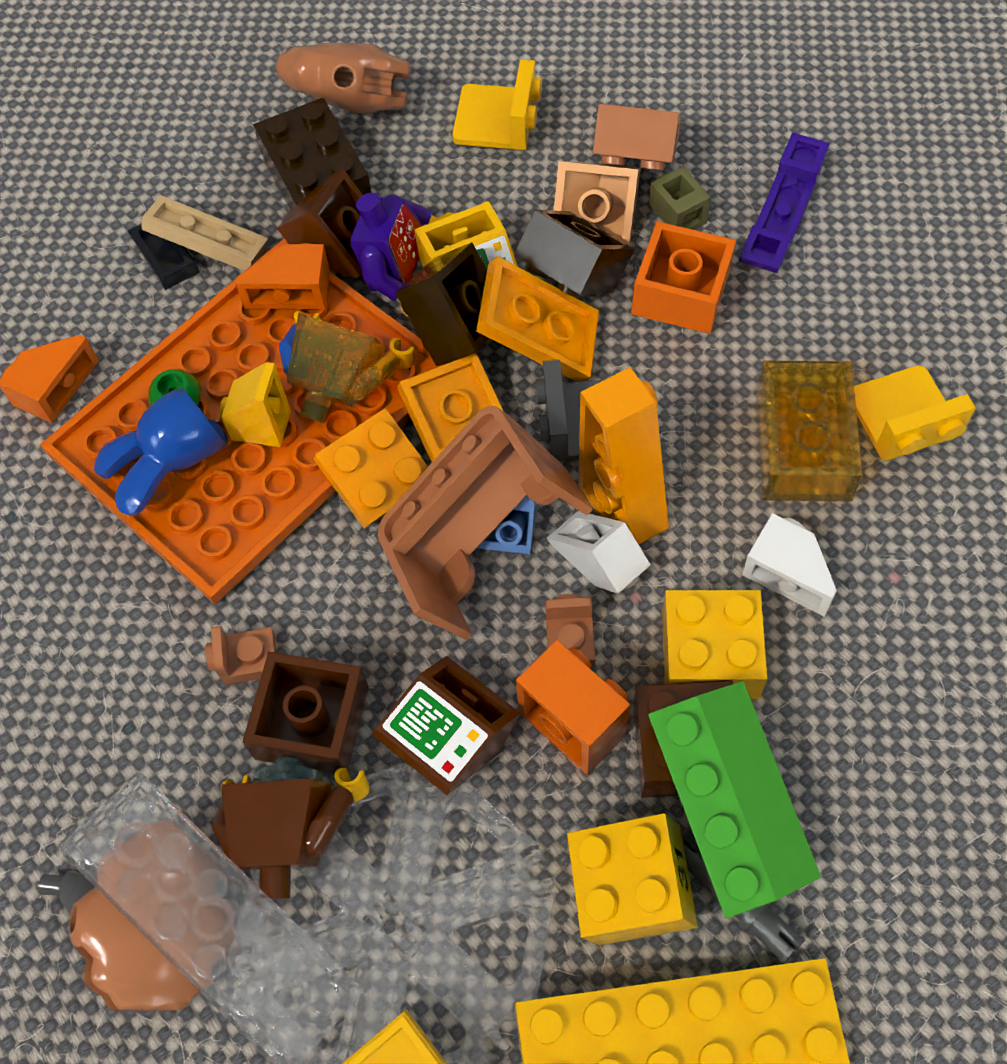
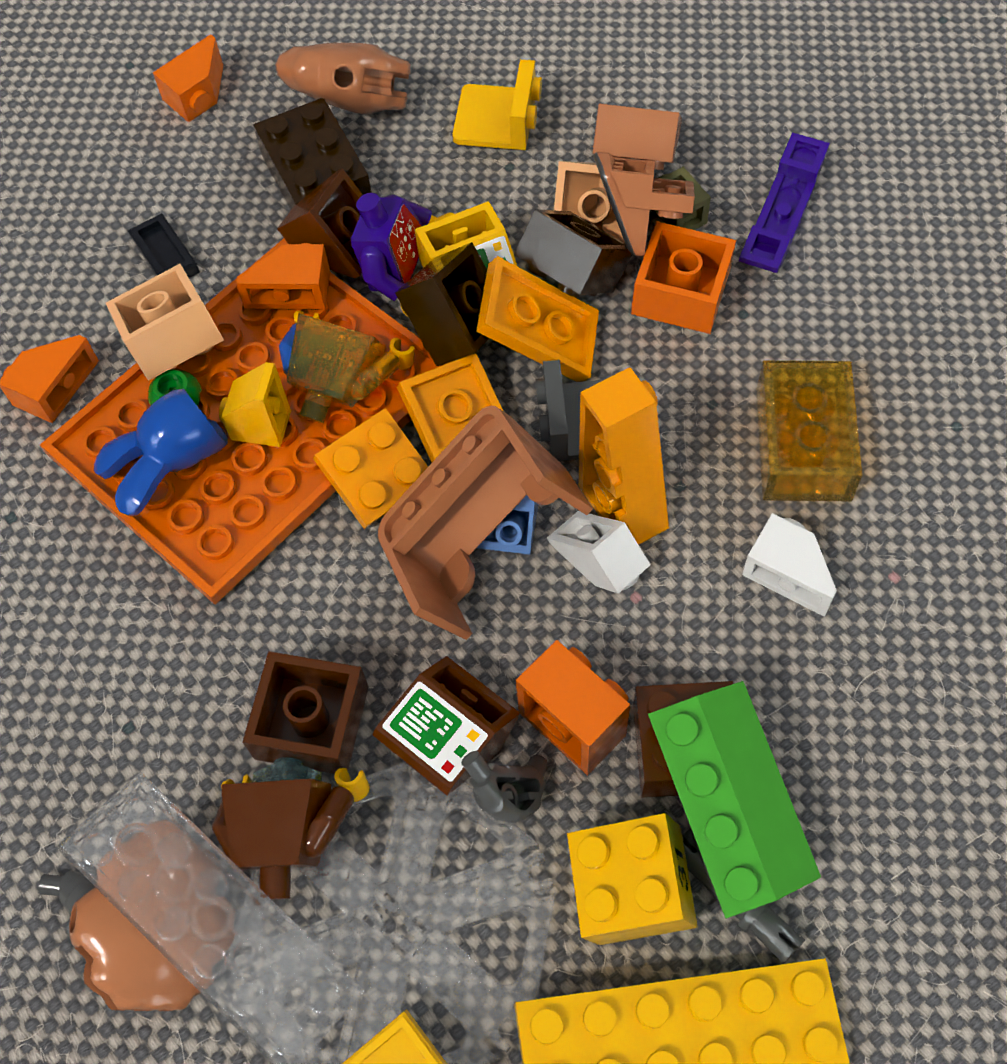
(164, 322): none -> light nougat brick
(192, 79): none -> orange slope
(204, 233): tan plate -> none
(239, 655): nougat bracket -> none
(507, 791): none -> dark grey piece
(571, 623): nougat bracket -> none
(635, 192): none -> nougat piece
(714, 638): yellow brick -> none
(909, 412): yellow bracket -> none

